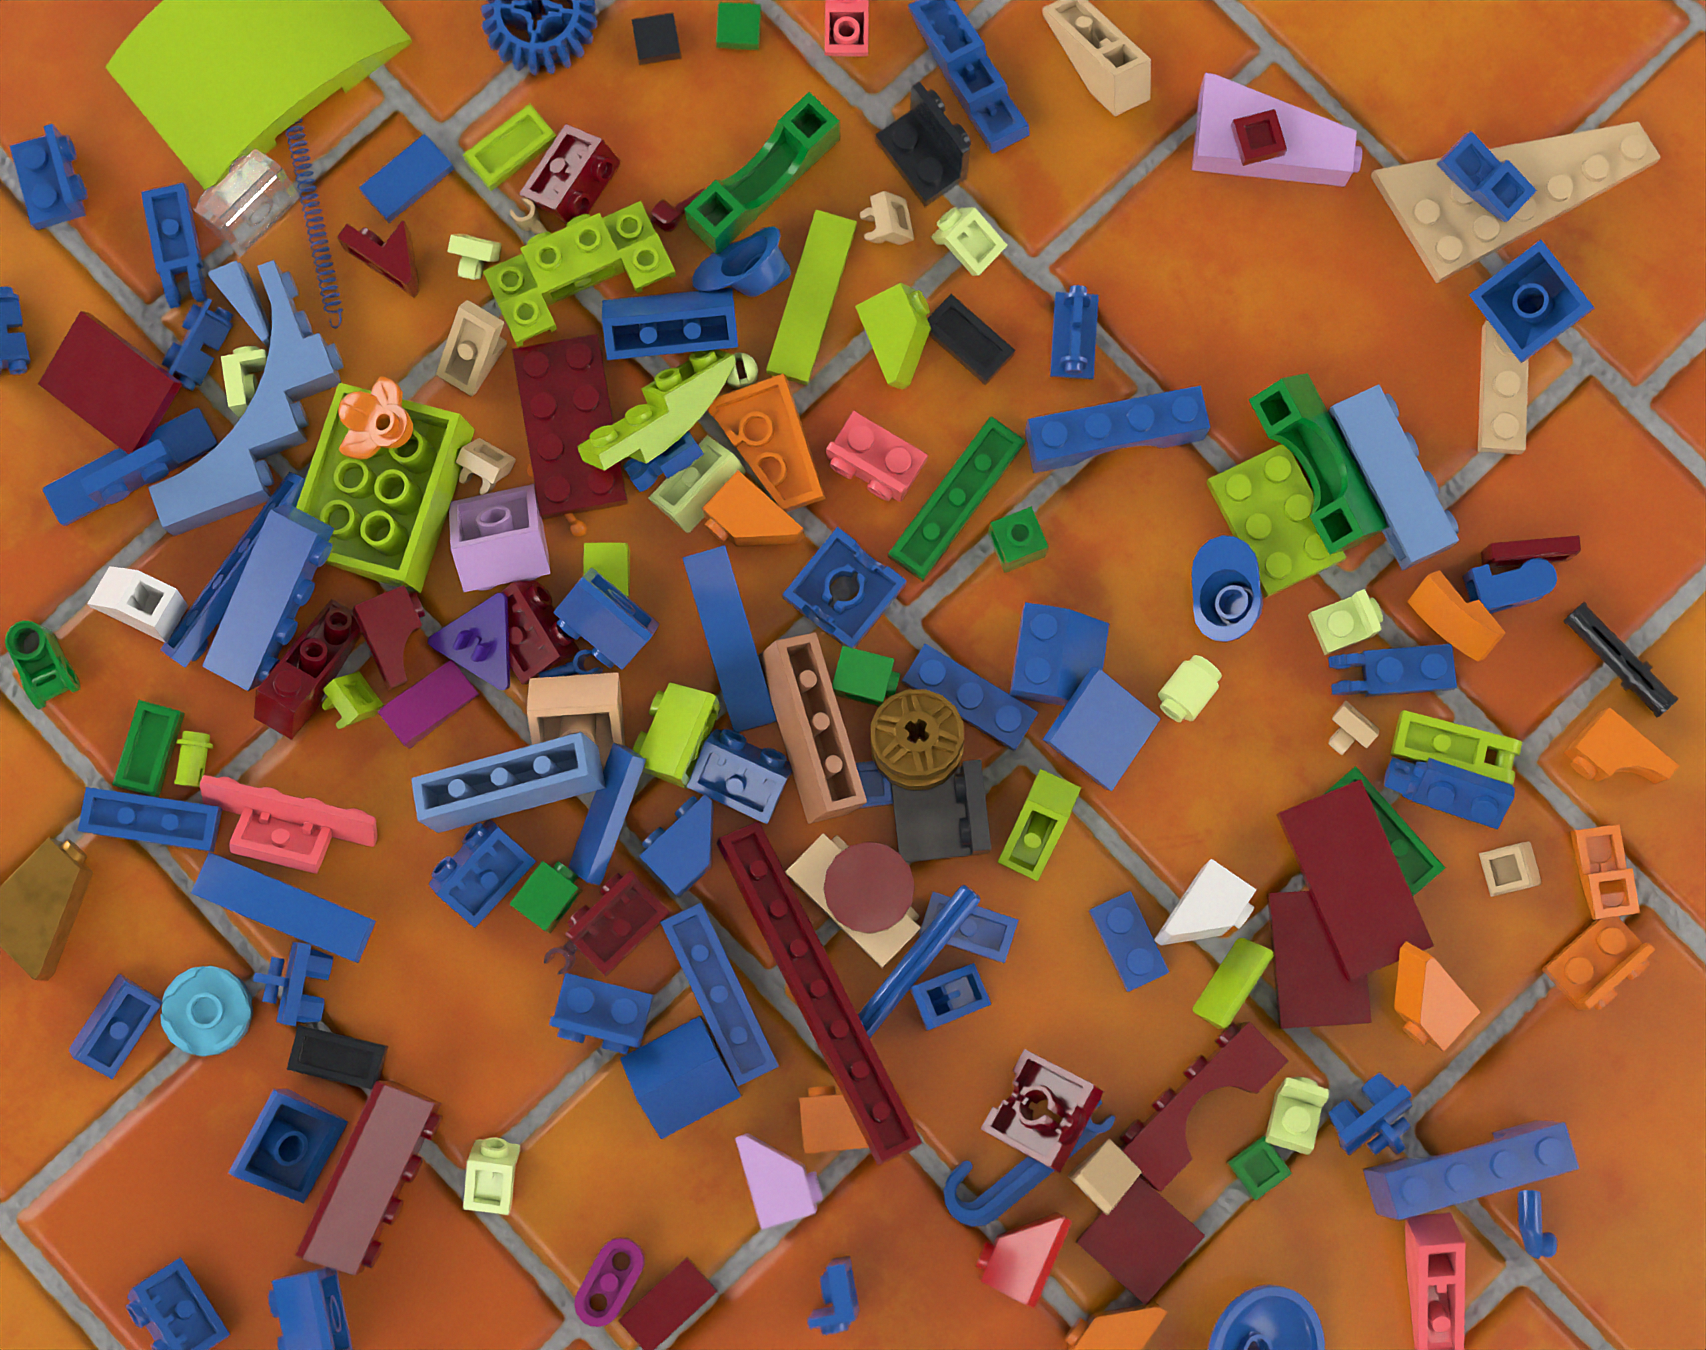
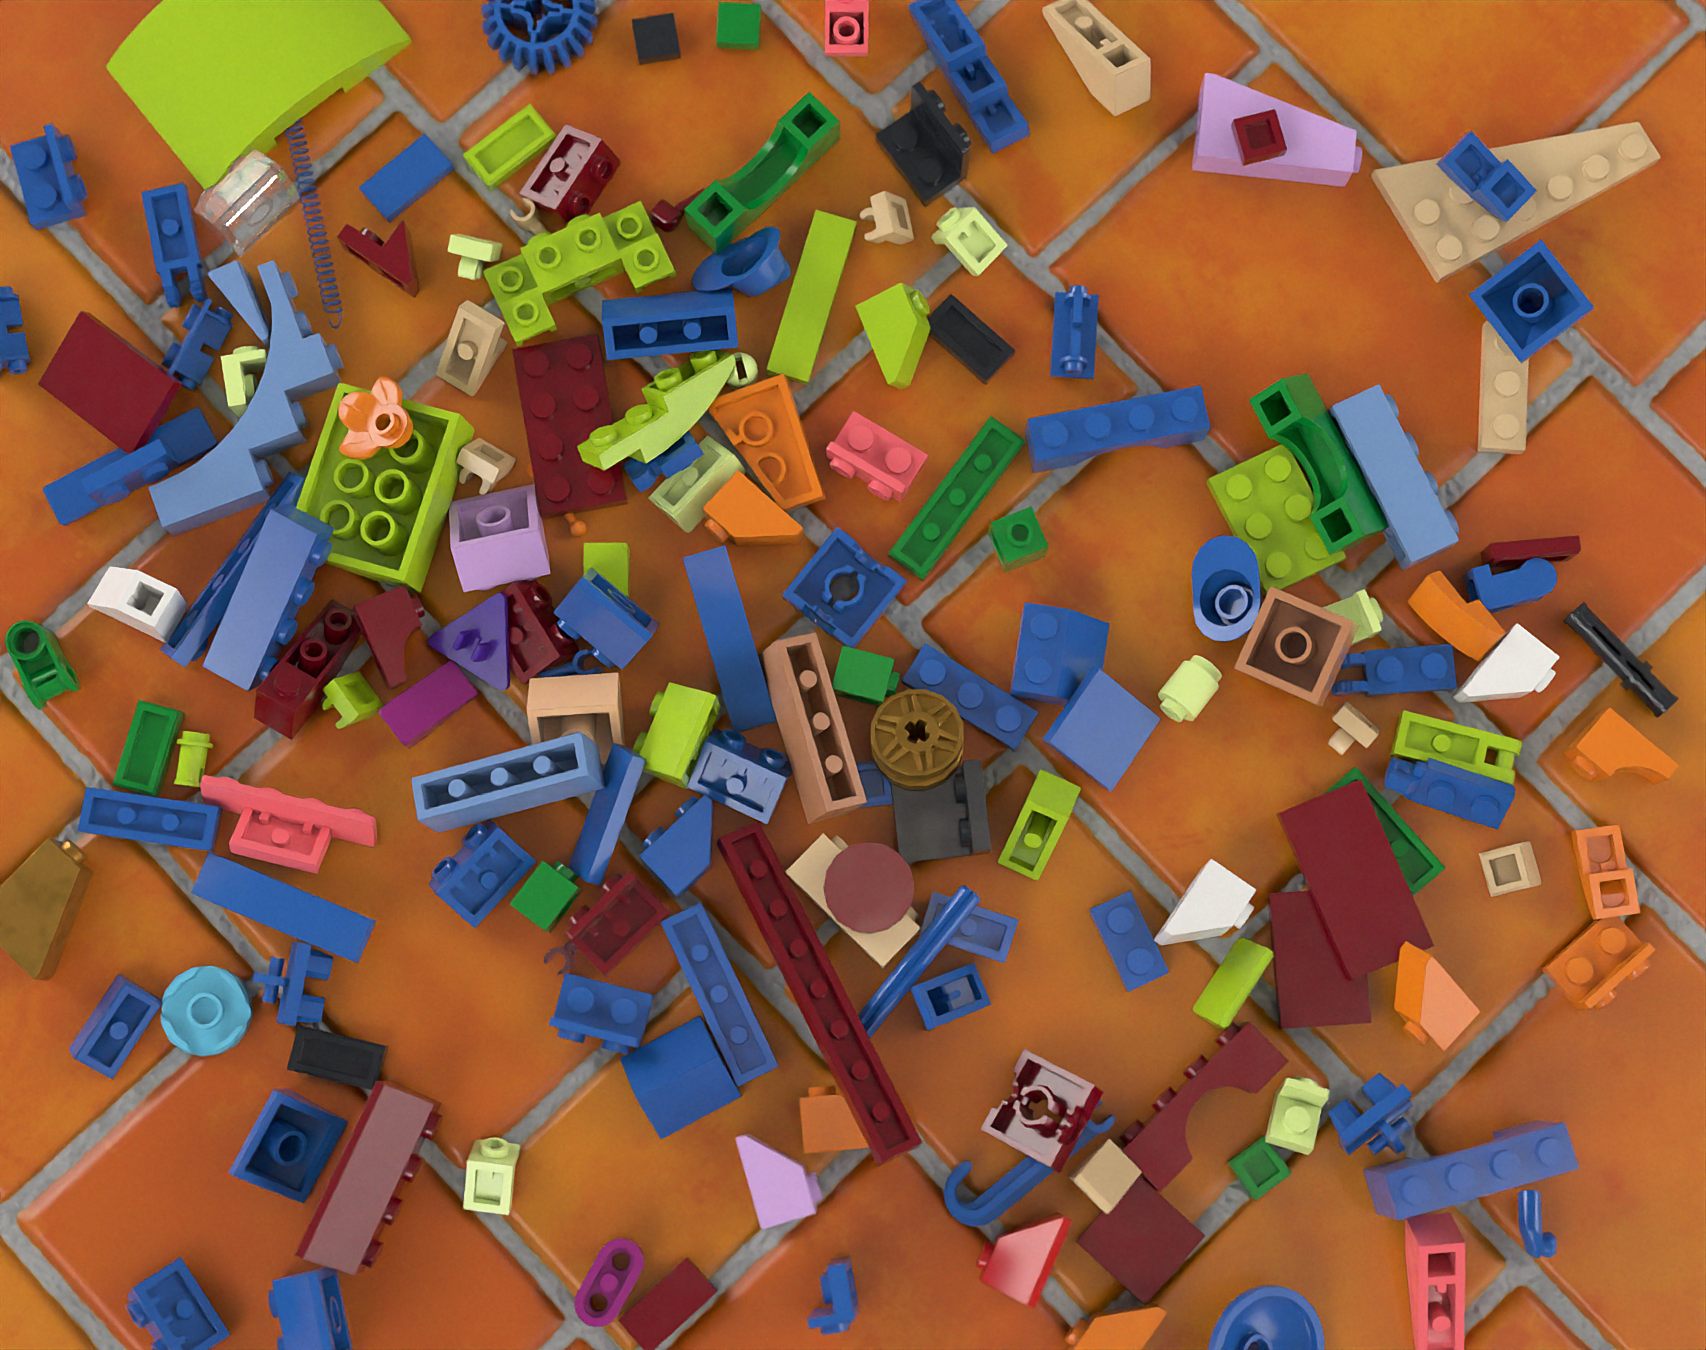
(1296, 646): none -> nougat brick
(1511, 669): none -> white slope

